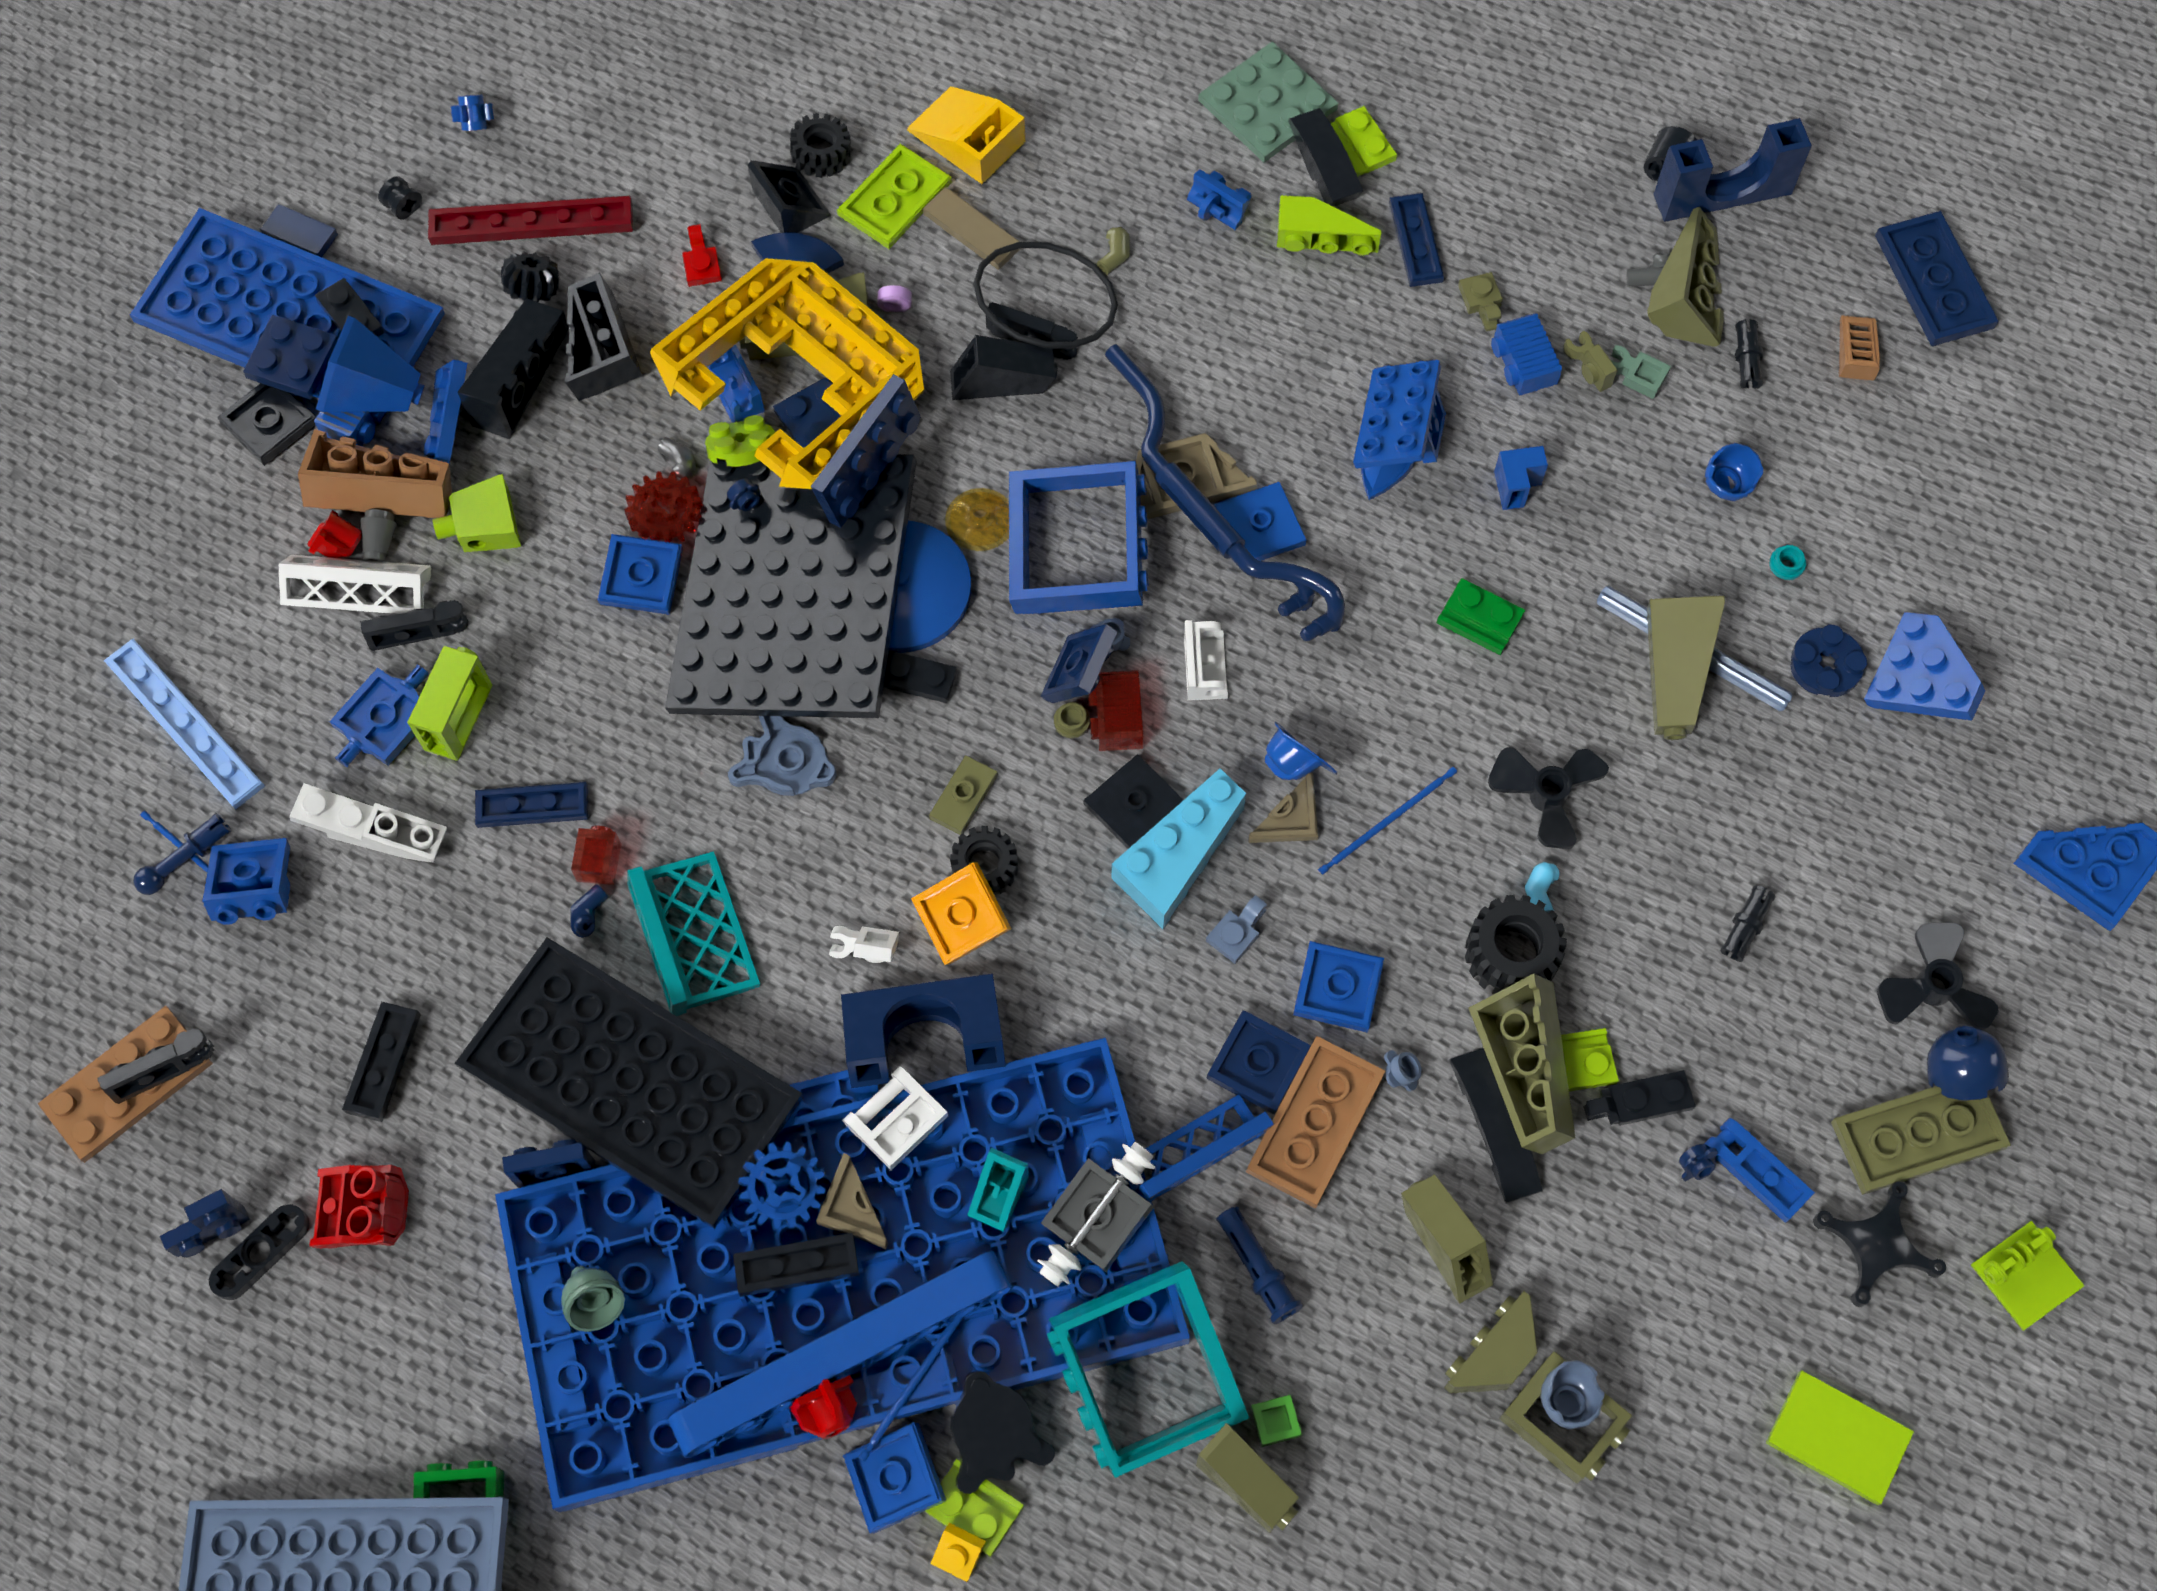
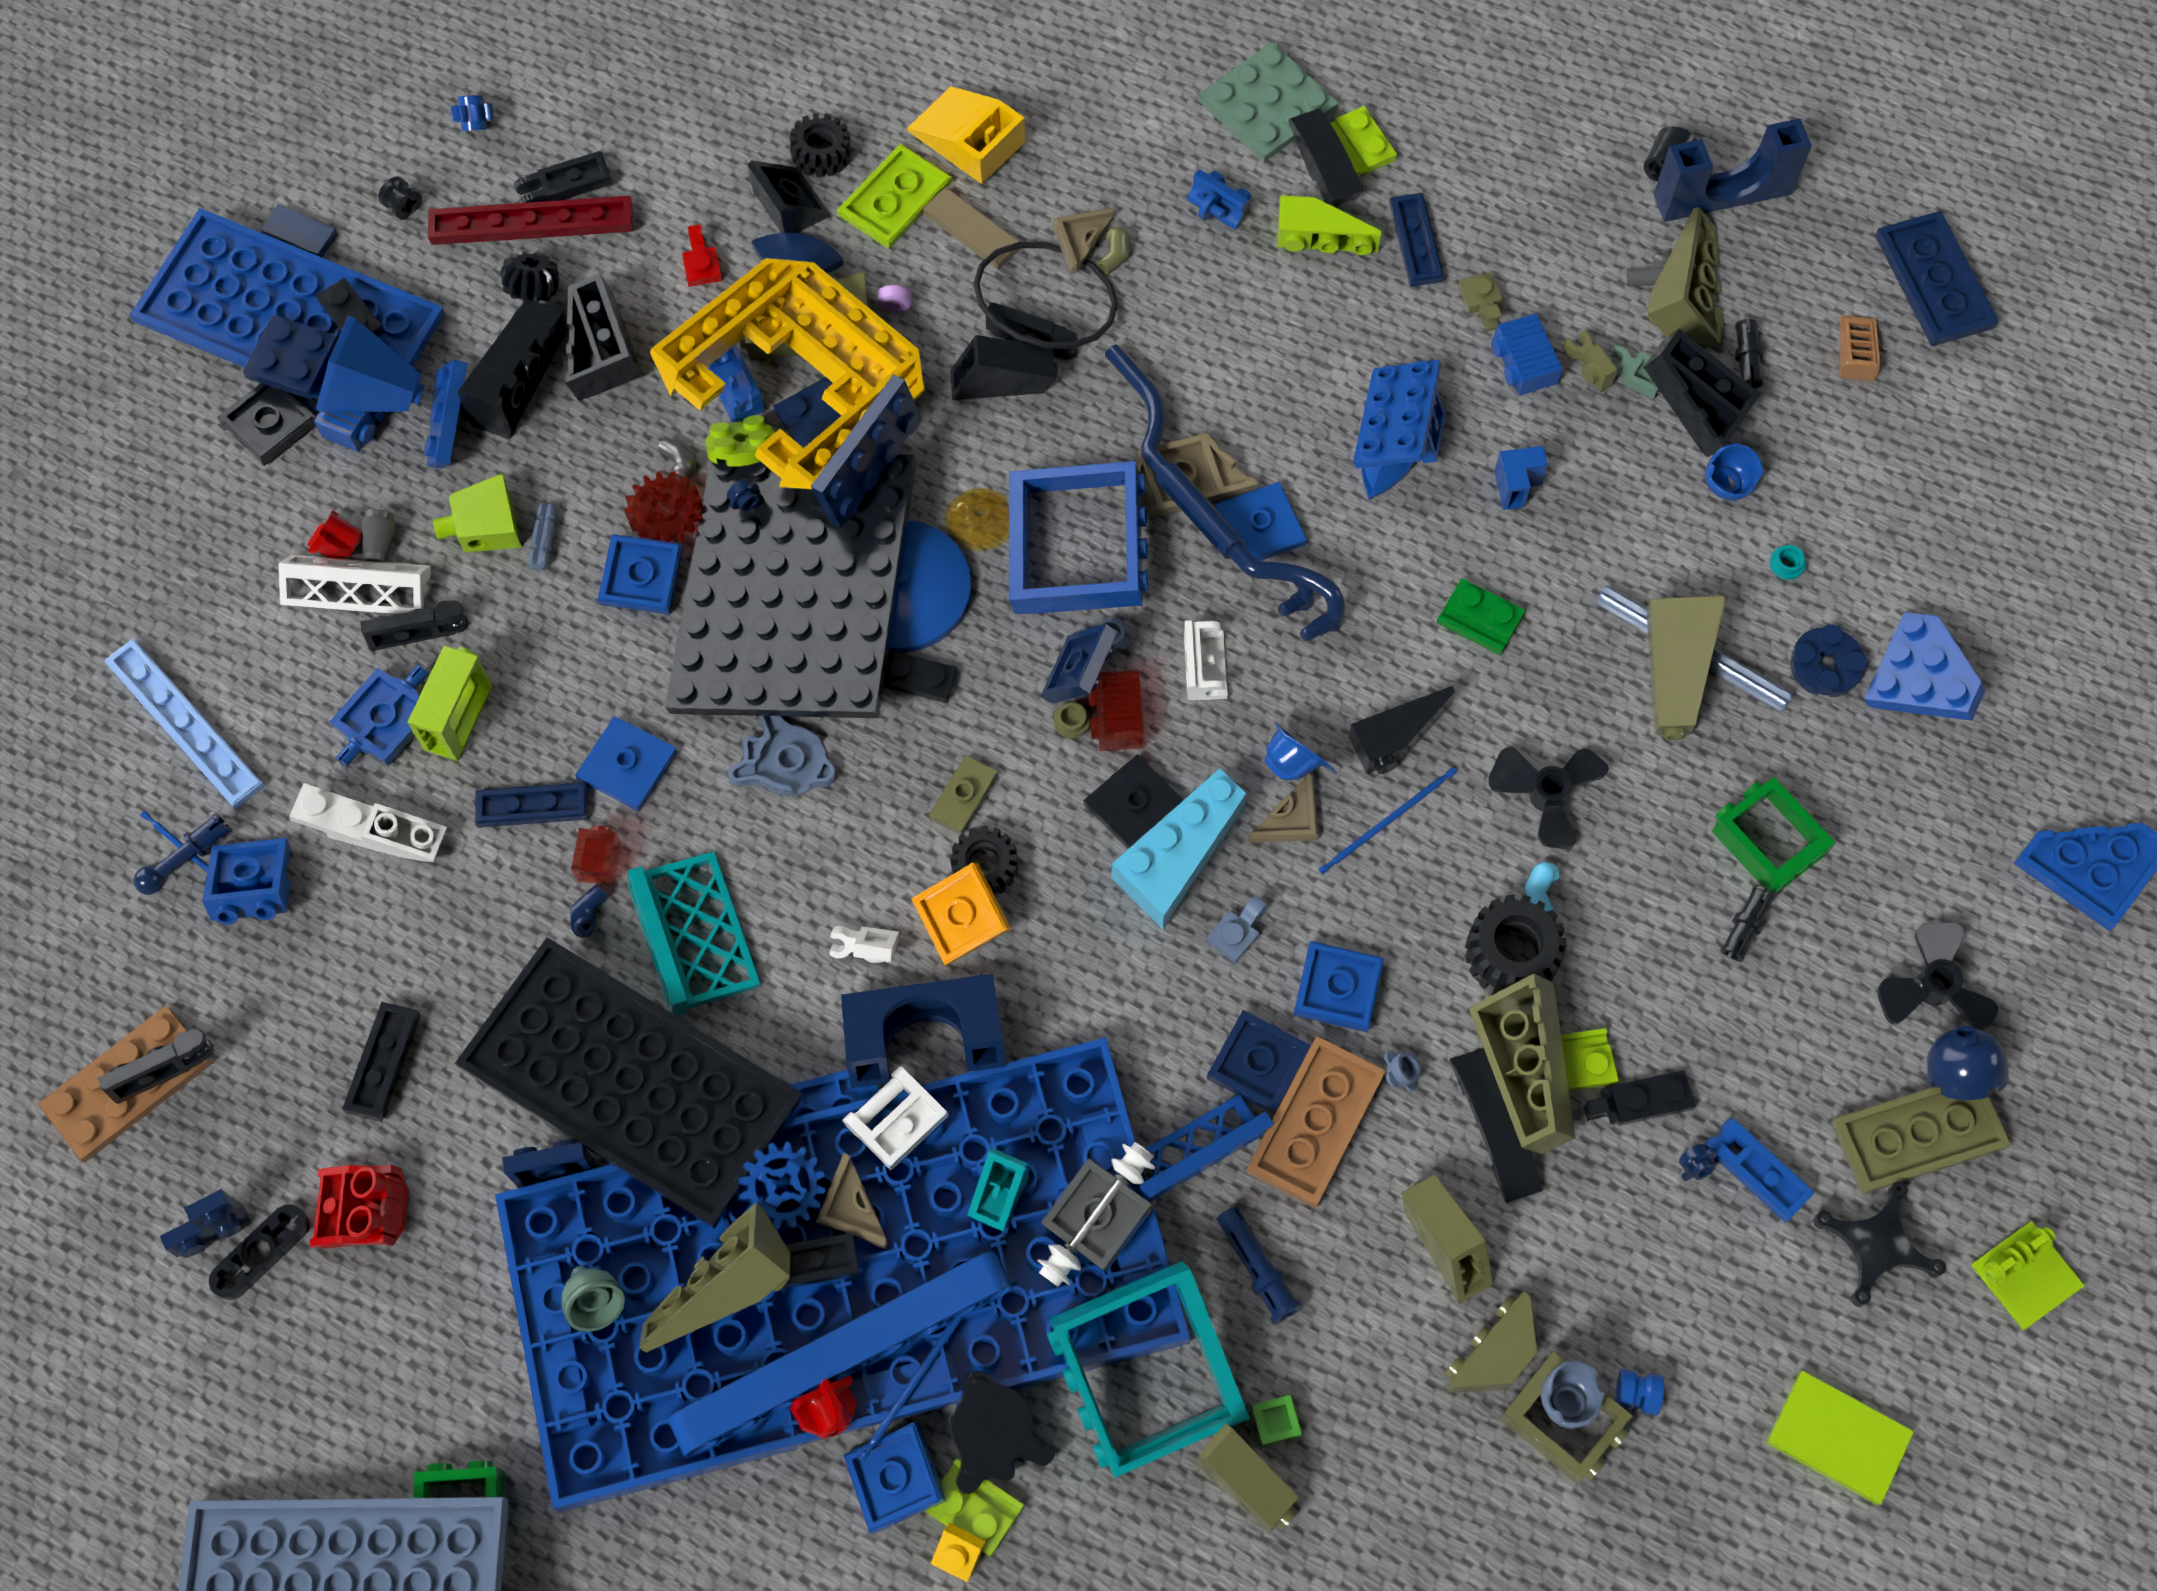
(362, 478): medium nougat wedge -> none
(543, 536): none -> sand blue axle
(565, 179): none -> black hinge
(626, 763): none -> blue plate
(735, 1277): none -> olive wedge
(1079, 234): none -> dark tan tile
(1390, 735): none -> black slope
(1640, 1391): none -> blue wheel
(1700, 390): none -> black wedge
(1751, 856): none -> green window

